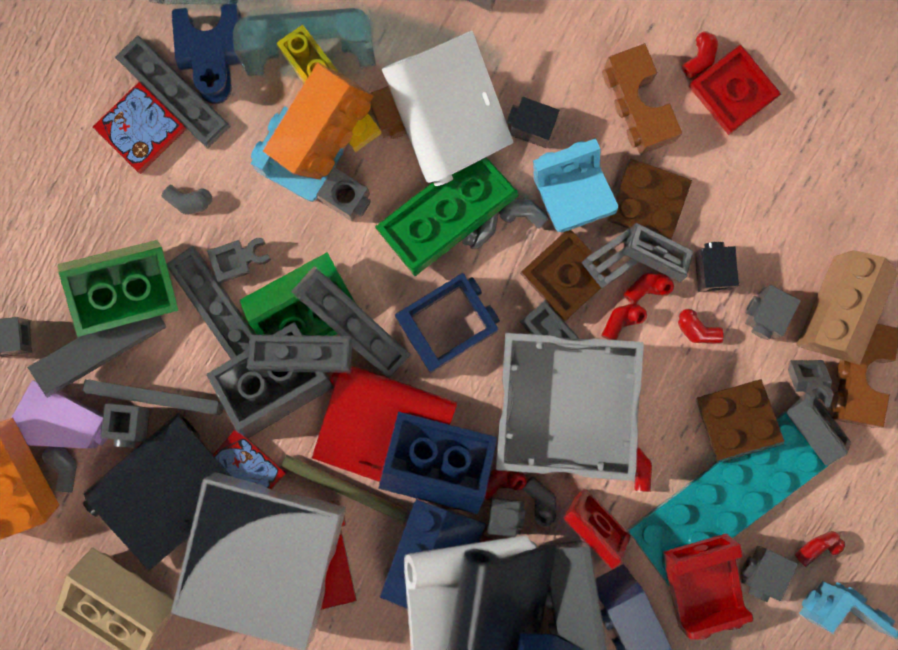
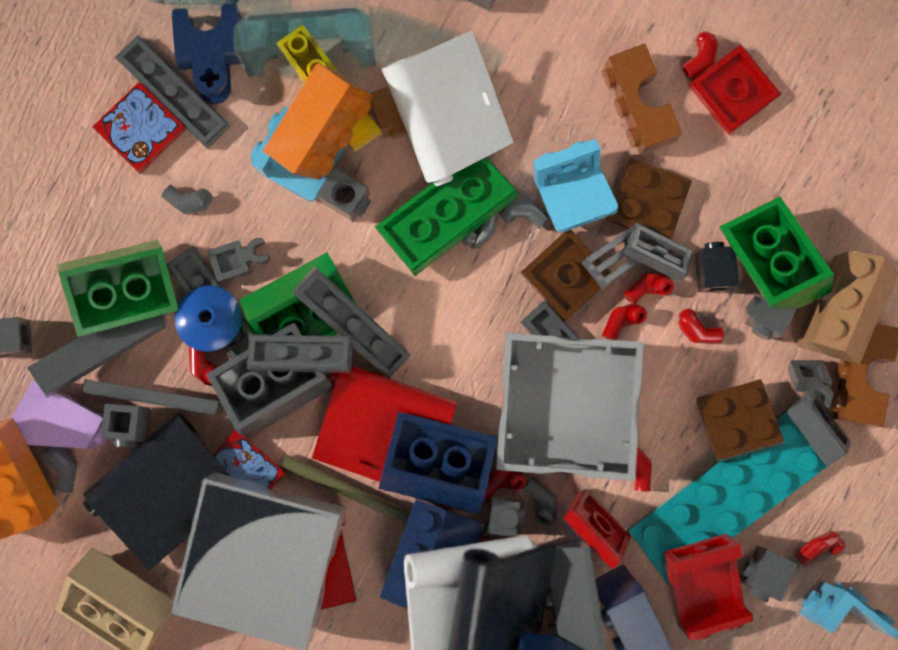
(200, 365): none -> red arm
(221, 328): none -> blue dish
(471, 292): dark blue window -> none
(532, 121): black brick -> none
(779, 256): none -> green slope

